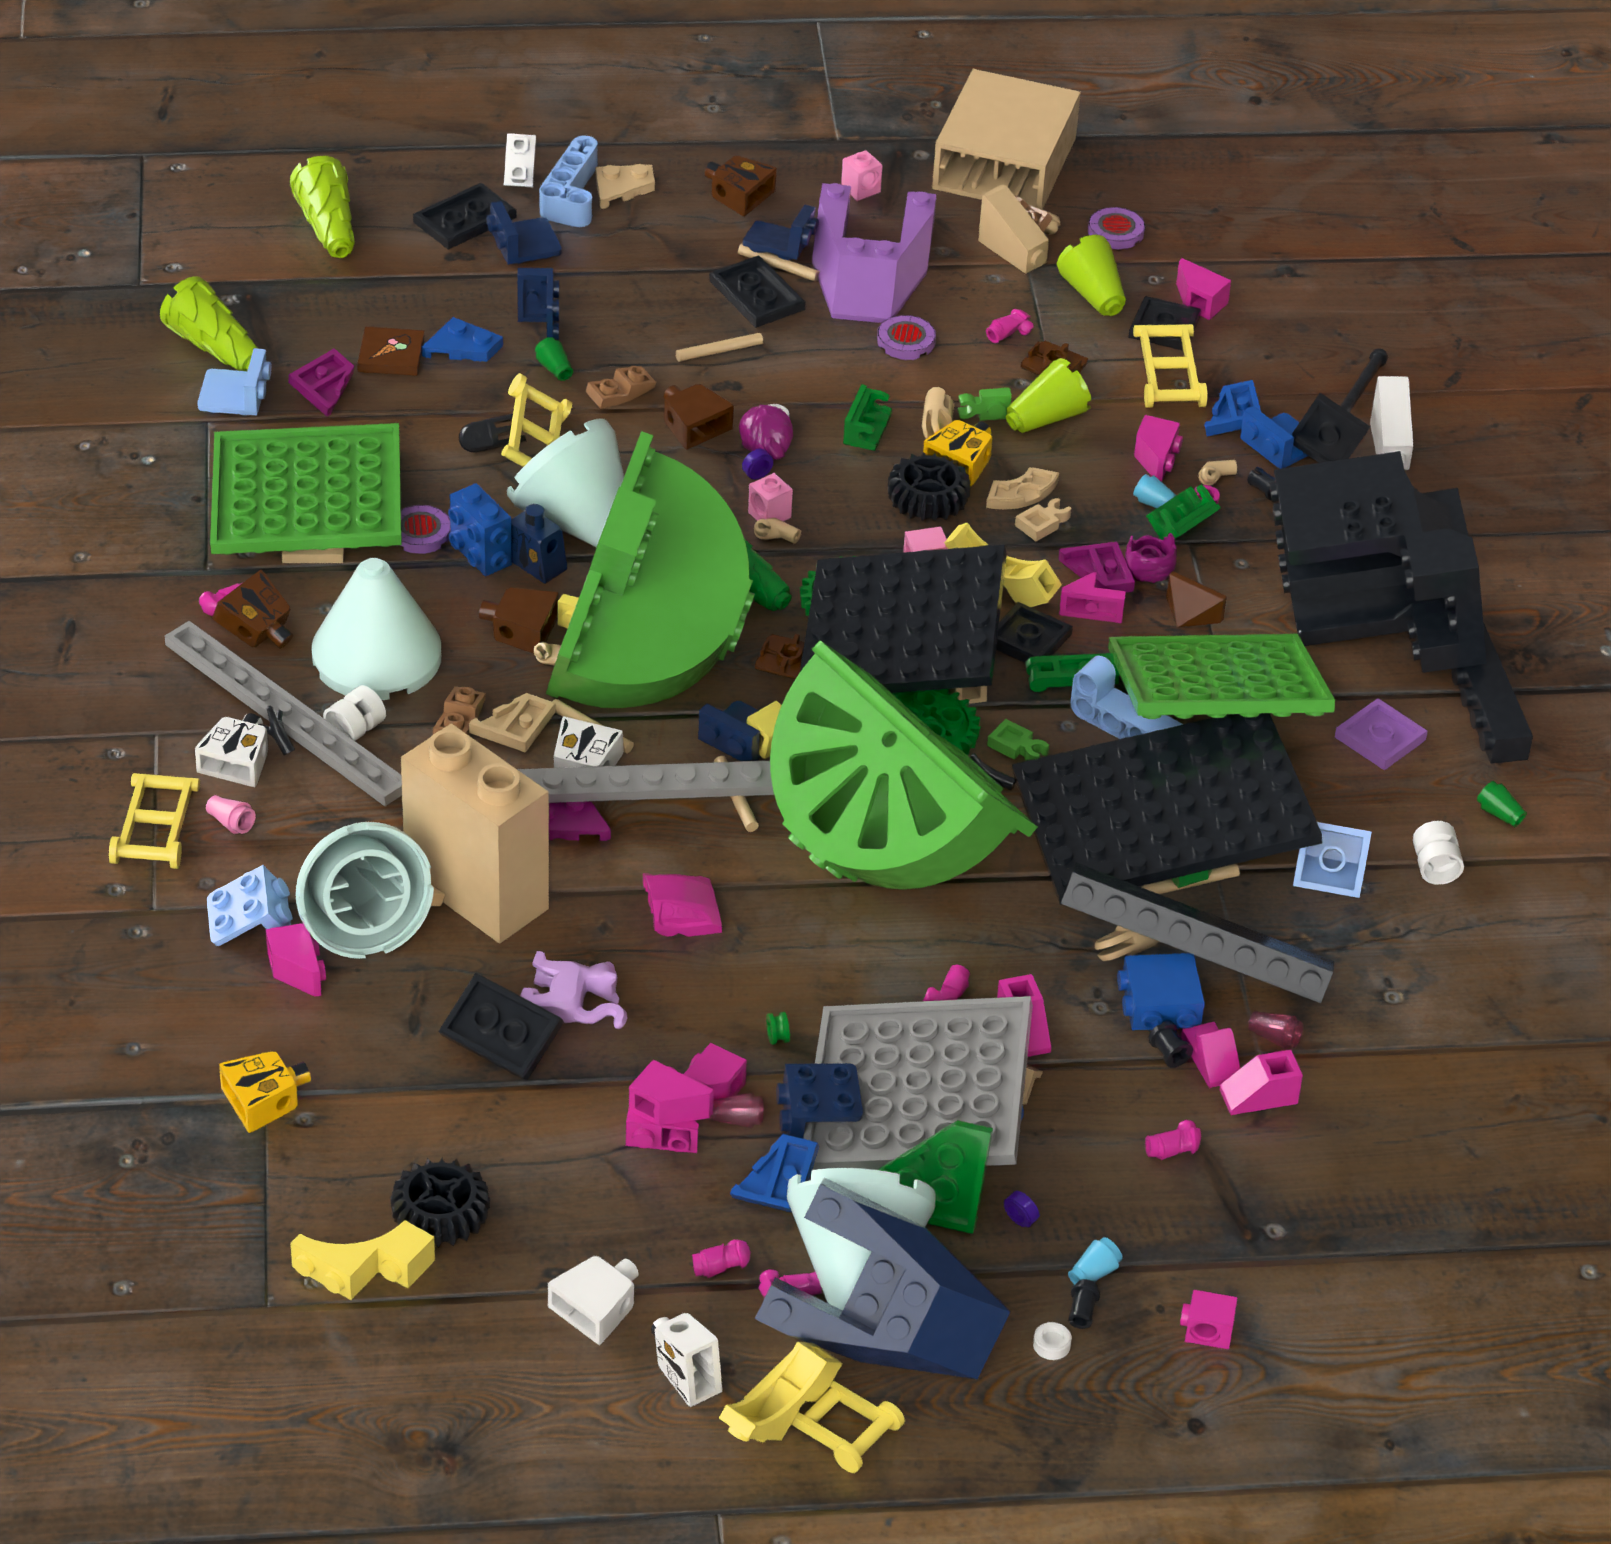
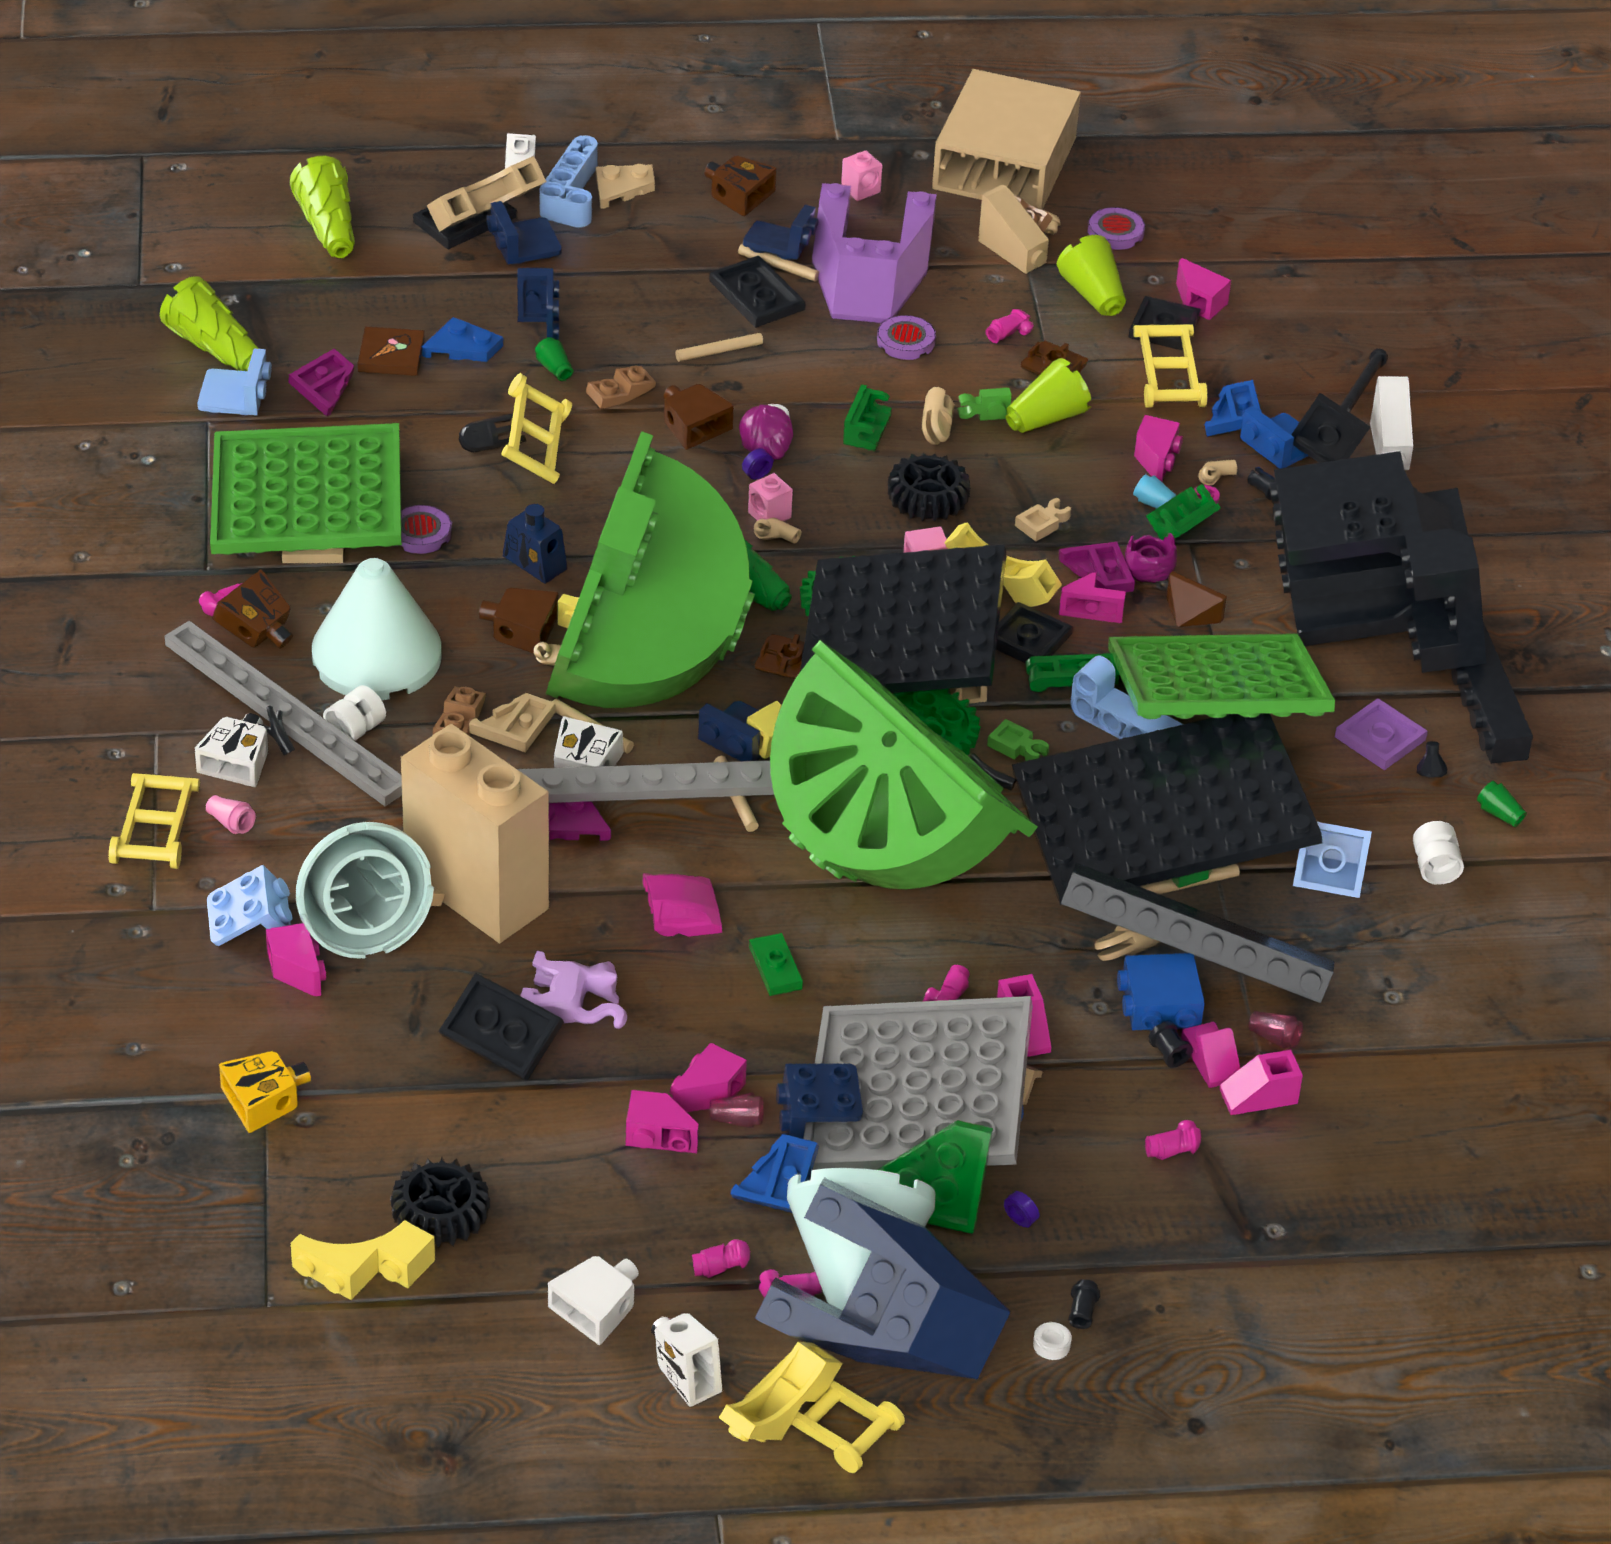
(477, 198): none -> tan arch
(480, 529): blue brick -> none
(574, 480): light aqua cone -> none
(669, 1096): dark pink slope -> none
(775, 964): none -> green plate
(777, 1028): green bush -> none
(963, 443): yellow torso -> none
(1023, 491): tan tile -> none
(1097, 1261): medium azure cone -> none
(1209, 1319): dark pink brick -> none
(1432, 762): none -> black rock

